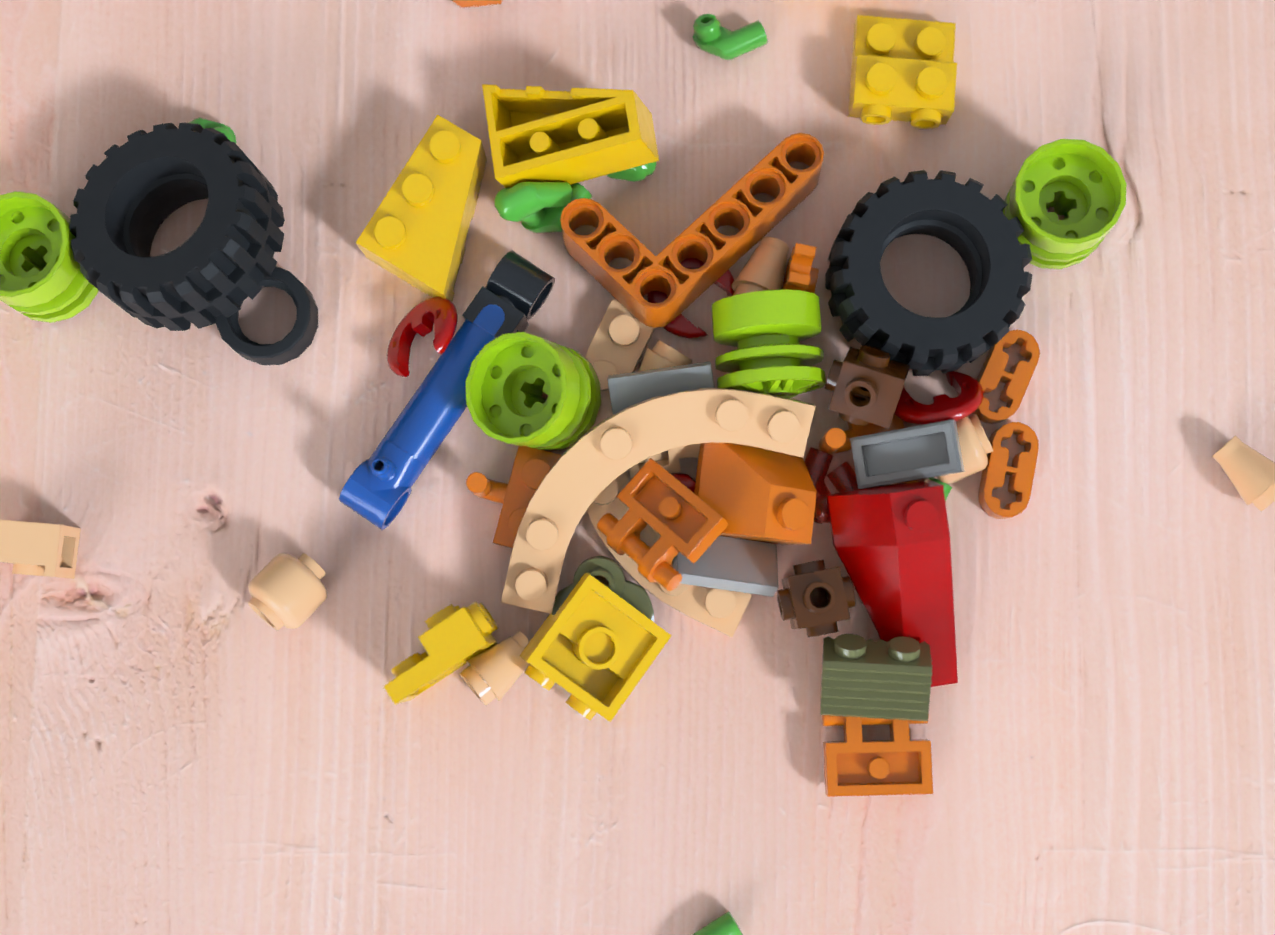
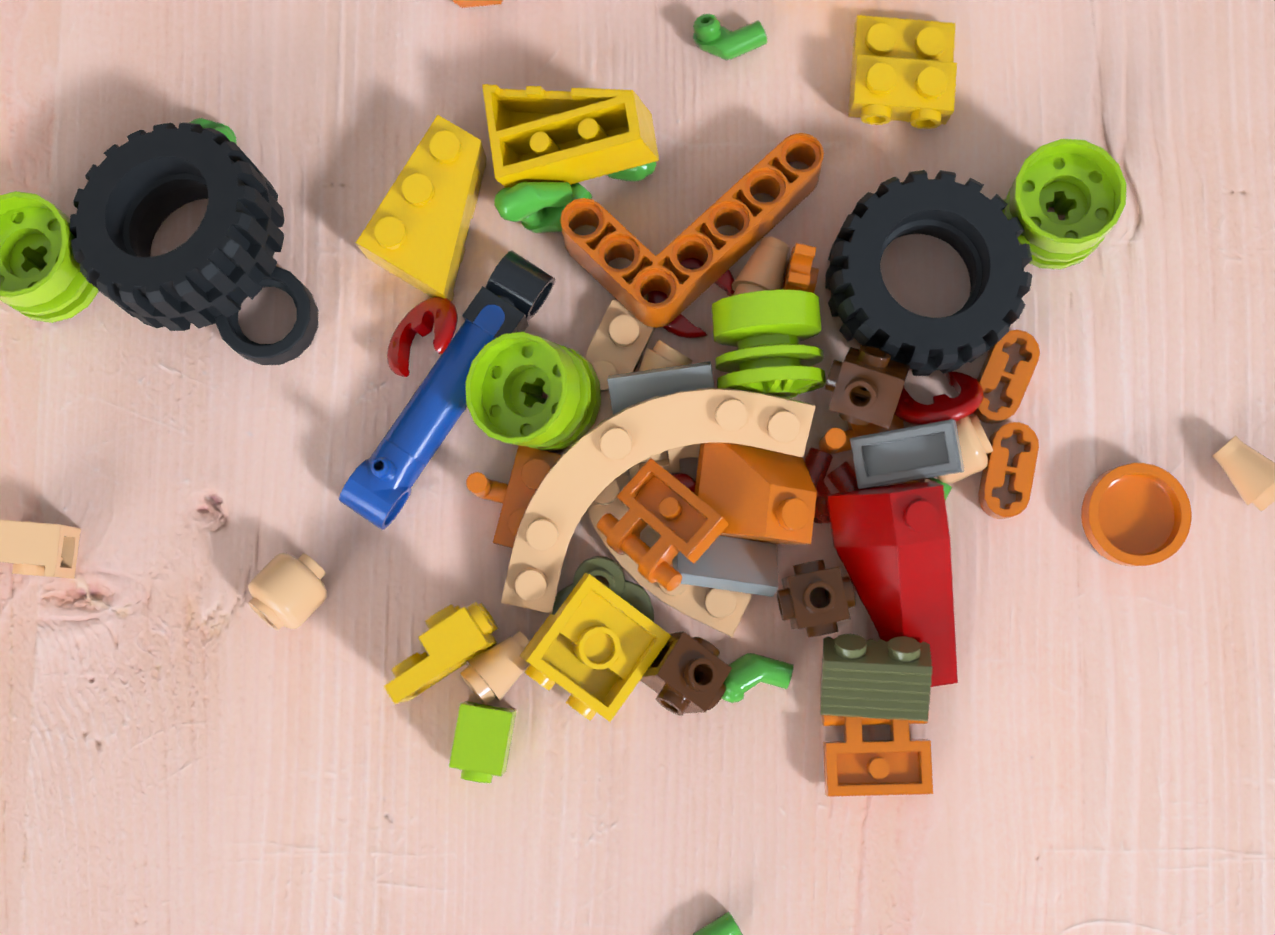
(482, 741): none -> lime brick
(687, 675): none -> reddish brown brick
(753, 669): none -> bright green arm
(1136, 514): none -> orange piece

